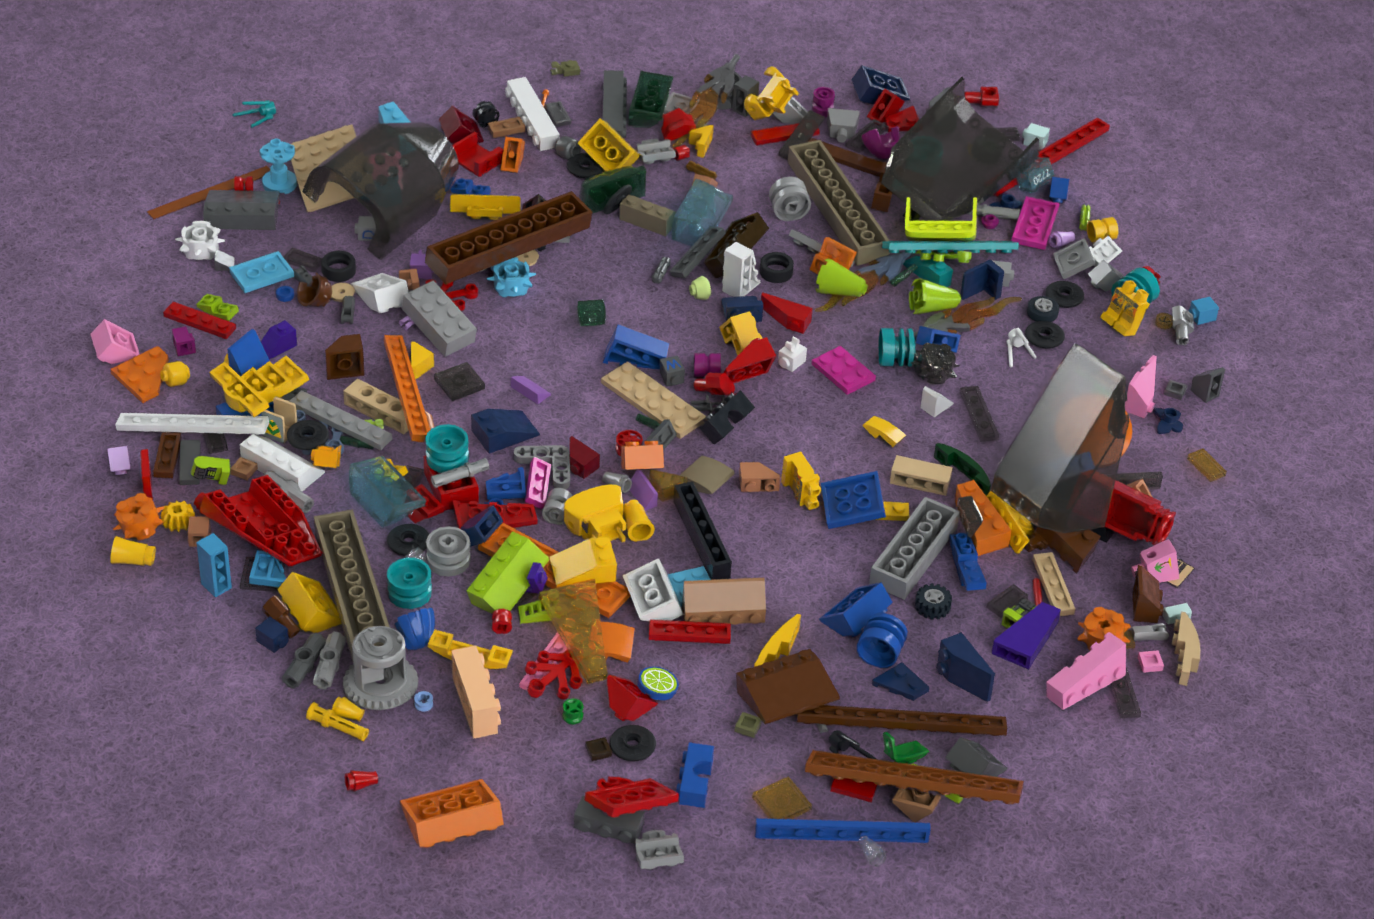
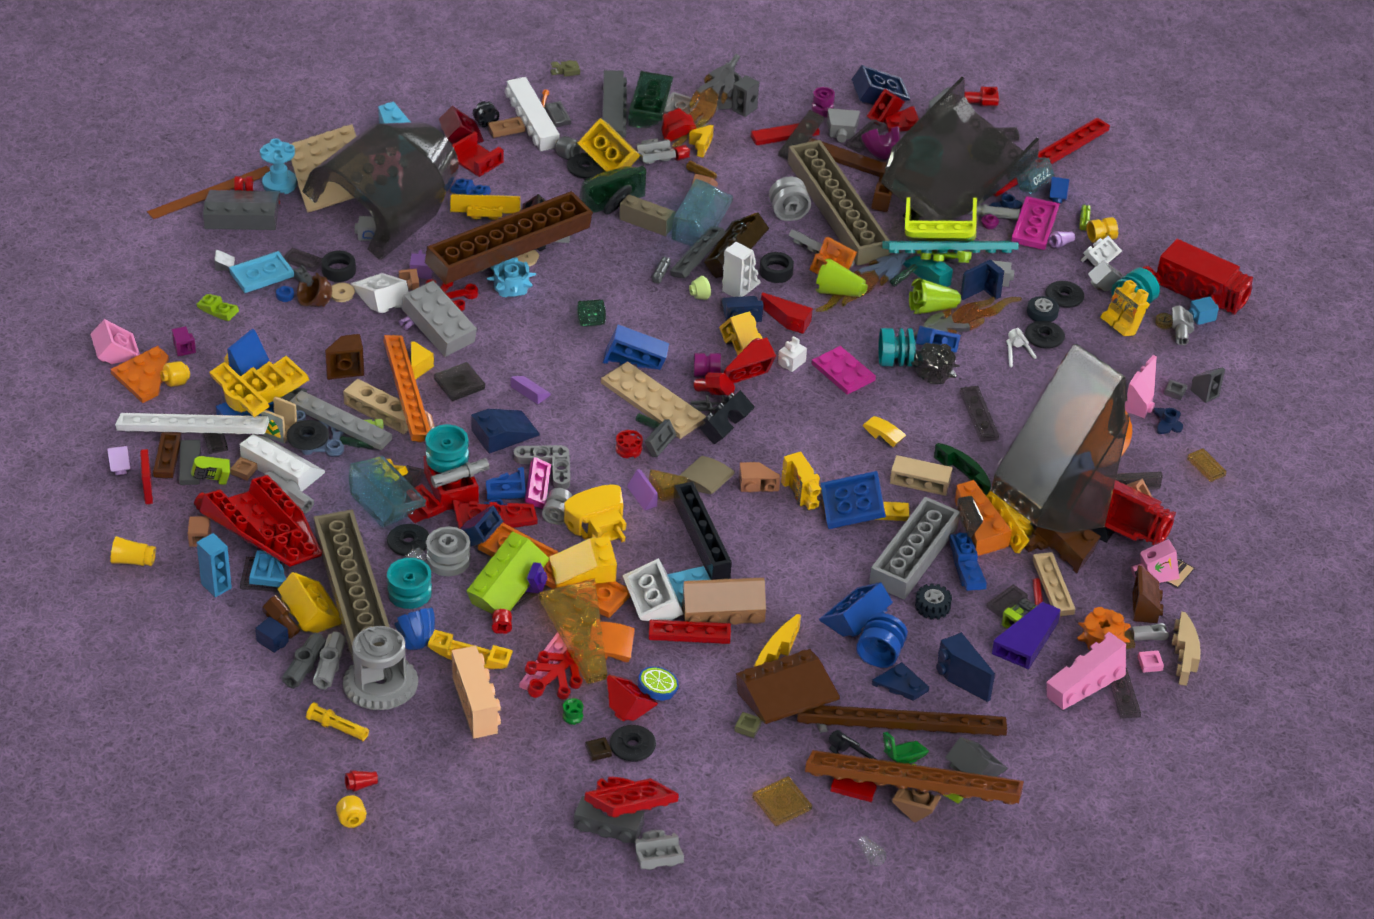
(138, 517): orange brick -> none
(177, 515): yellow gear -> none
(199, 320): red plate -> none
(200, 240): white brick -> none
(266, 109): teal plant -> none
(279, 339): dark purple slope -> none
(326, 456): light orange window -> none
(347, 709): yellow cone -> none
(348, 307): dark grey bar -> none
(350, 810): none -> yellow head
(423, 695): light blue bush -> none
(452, 813): orange slope -> none
(512, 154): orange slope -> none
(540, 616): lime slope -> none
(582, 458): dark red slope -> none
(618, 479): light grey cone -> none
(637, 521): yellow plant -> none
(642, 456): orange brick -> none
(672, 371): dark grey brick -> none
(694, 788): blue arch -> none
(772, 98): yellow piece -> none
(794, 112): light grey slope -> none
(842, 830): blue tile -> none
(934, 402): white slope -> none
(1036, 131): light aqua brick -> none
(1074, 258): light grey tile -> none
(1172, 613): light aqua piece -> none
(1203, 275): none -> red piece

